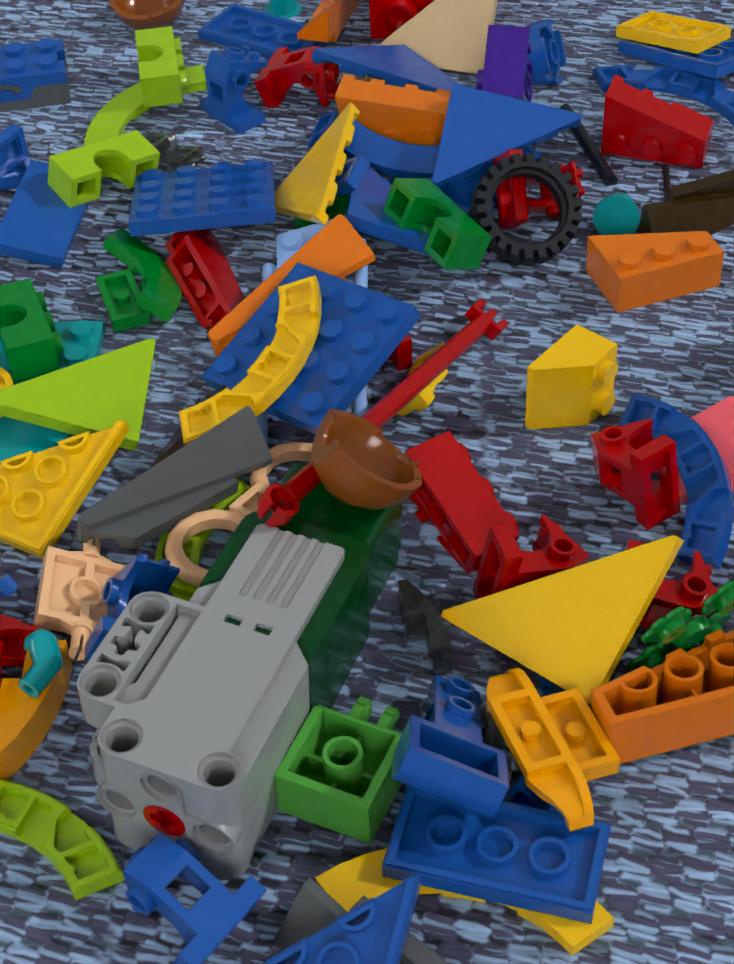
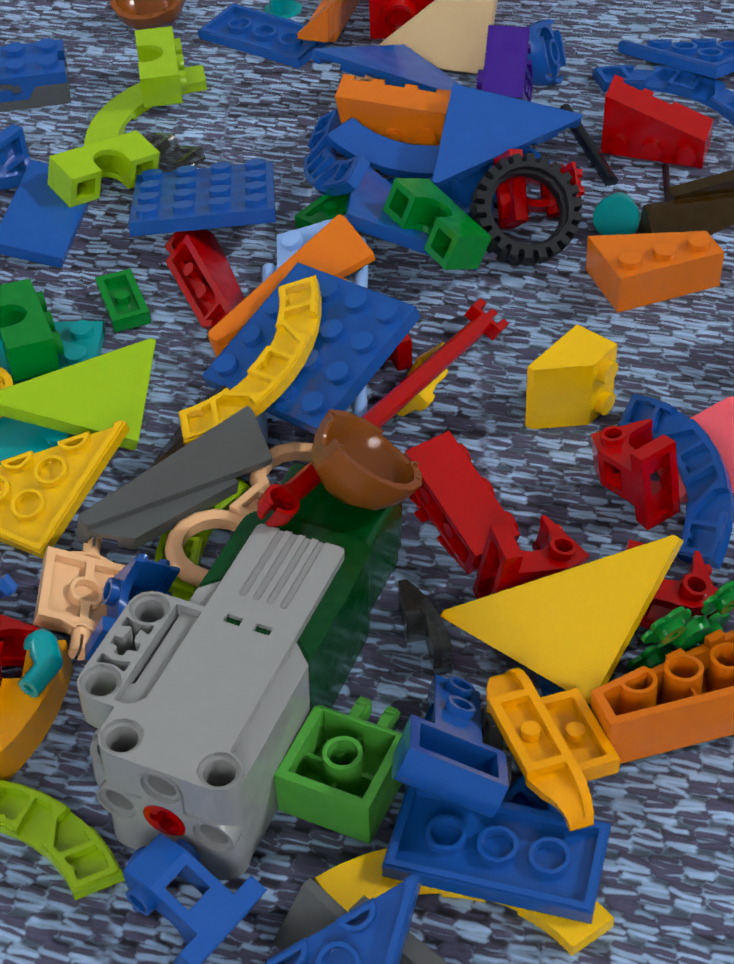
(159, 288): green tile -> none
(226, 77): blue tile -> none
(290, 68): red tile -> none
(311, 183): yellow tile -> none
(673, 31): yellow tile -> none

